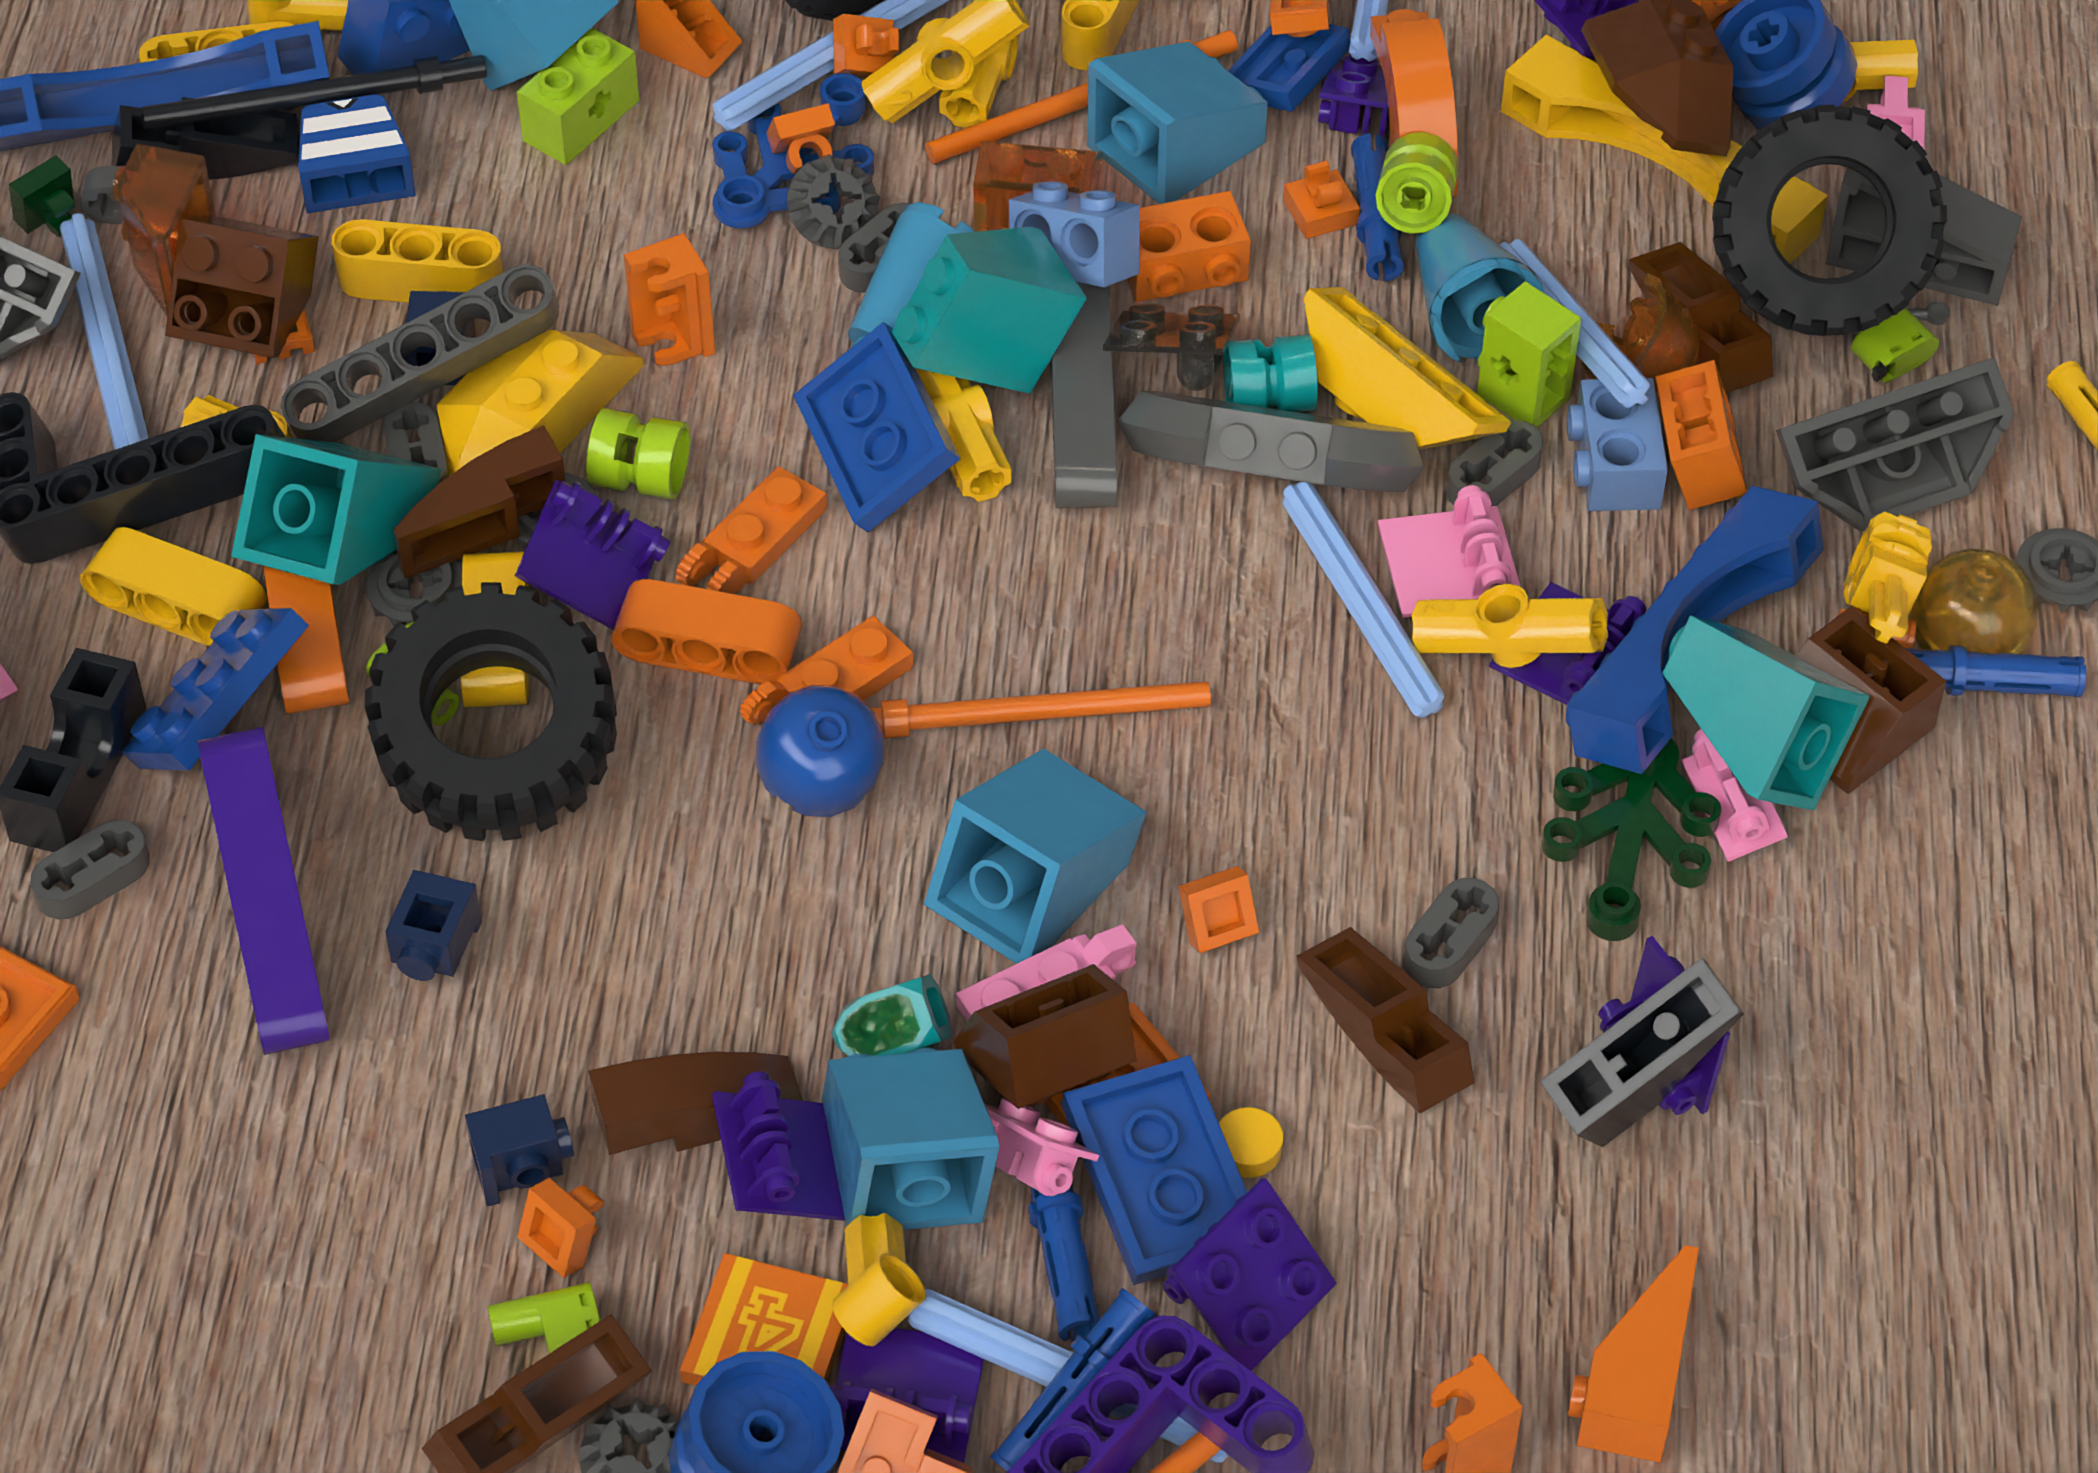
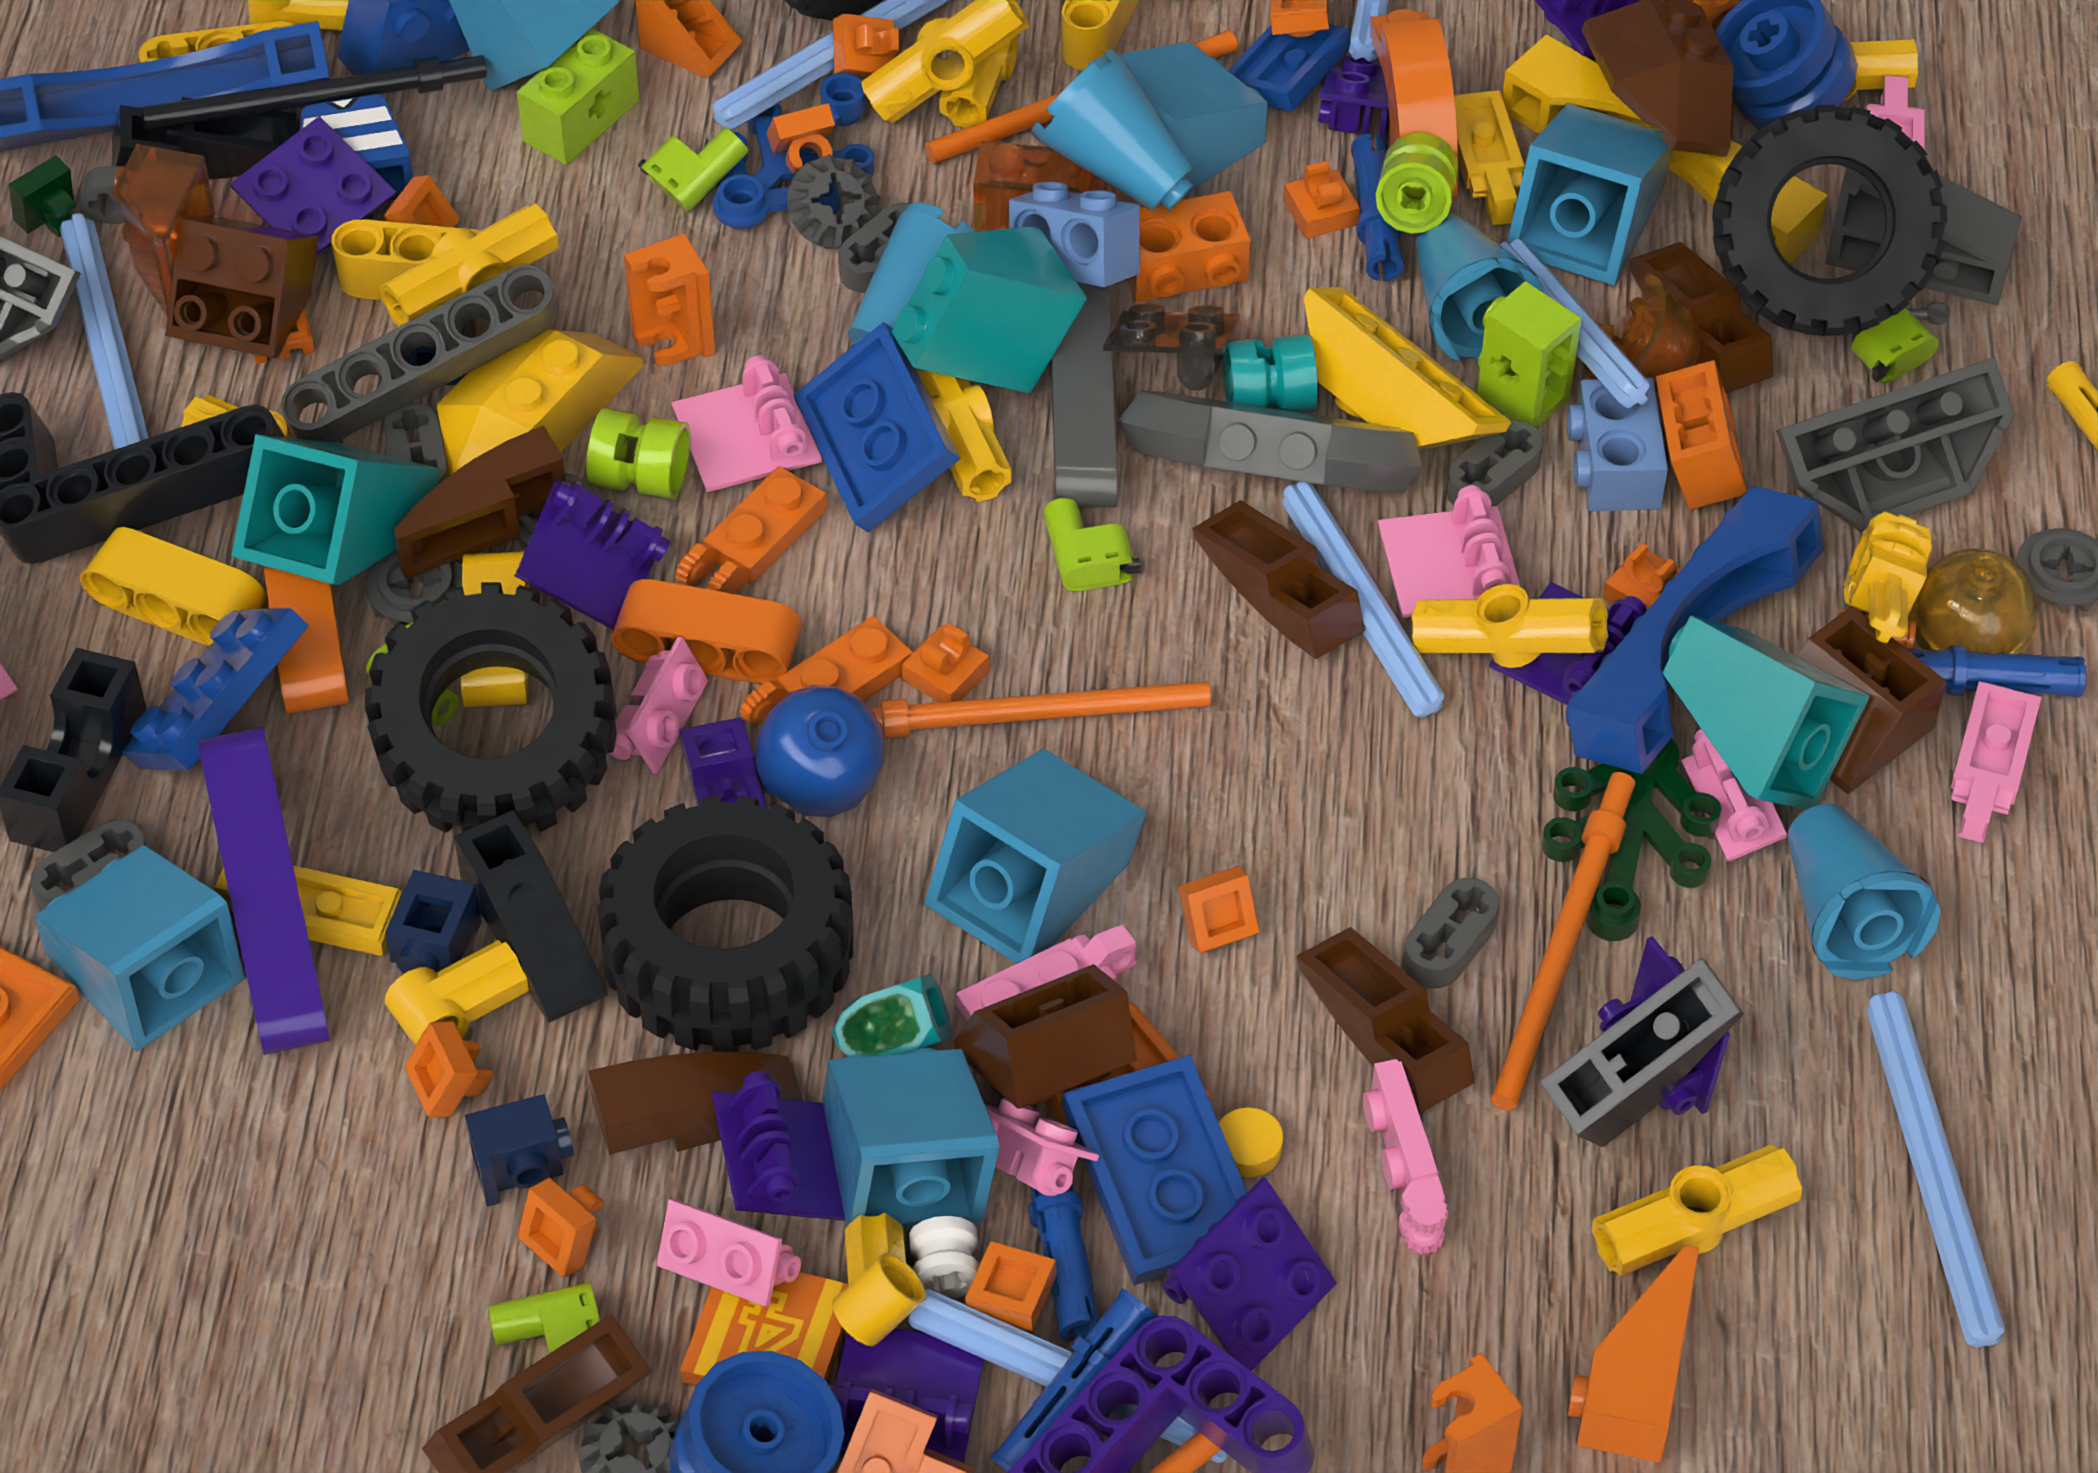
(143, 944): none -> dark azure slope
(313, 184): none -> dark purple hinge
(340, 909): none -> yellow hinge
(422, 204): none -> orange tile
(444, 1069): none -> orange tile
(458, 991): none -> yellow piece
(467, 260): none -> yellow piece
(529, 914): none -> black slope
(666, 699): none -> bright pink hinge
(691, 176): none -> lime piece
(716, 856): none -> black tyre
(721, 761): none -> dark purple slope
(724, 1253): none -> bright pink hinge
(747, 428): none -> bright pink hinge
(945, 1254): none -> white wheel
(946, 665): none -> orange tile
(1012, 1285): none -> orange tile
(1088, 555): none -> lime piece
(1117, 135): none -> dark azure cone
(1281, 578): none -> reddish brown slope
(1407, 1157): none -> bright pink hinge
(1488, 153): none -> yellow hinge
(1589, 191): none -> dark azure slope
(1601, 838): none -> orange bar
(1640, 576): none -> orange tile
(1664, 1224): none -> yellow piece
(1858, 895): none -> dark azure cone
(1935, 1171): none -> light blue axle
(1992, 755): none -> bright pink hinge

